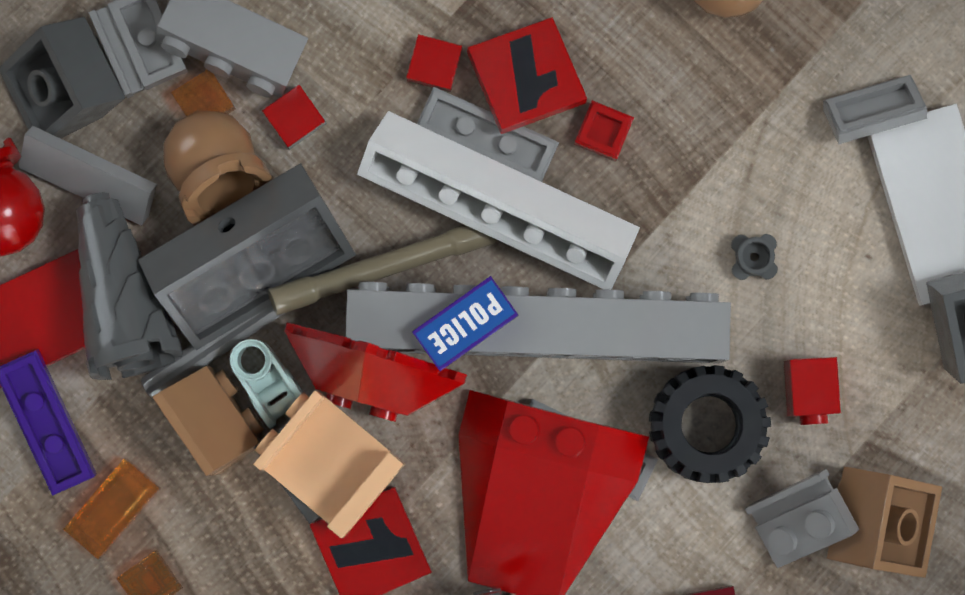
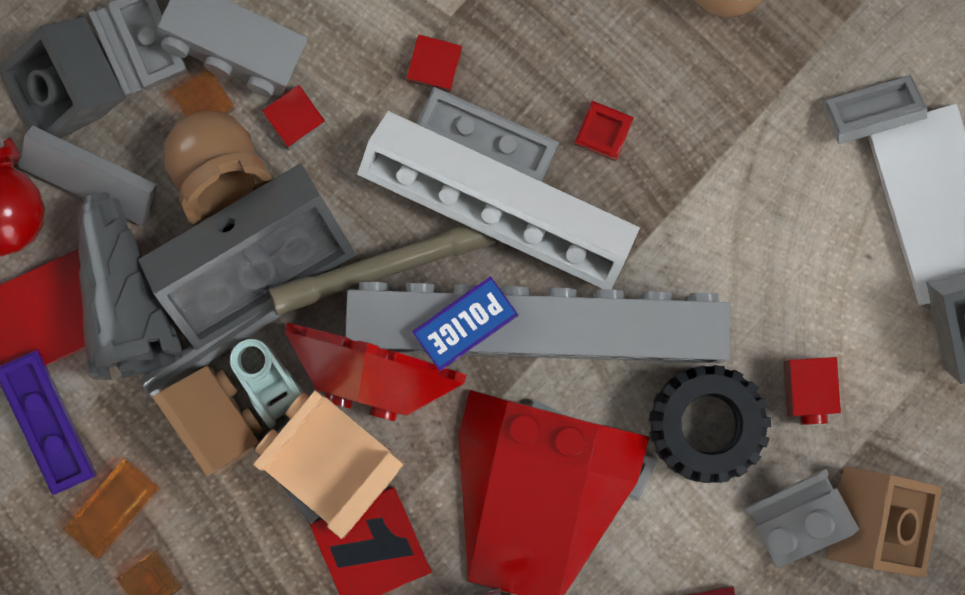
(526, 75): red tile -> none
(764, 247): dark grey plate -> none

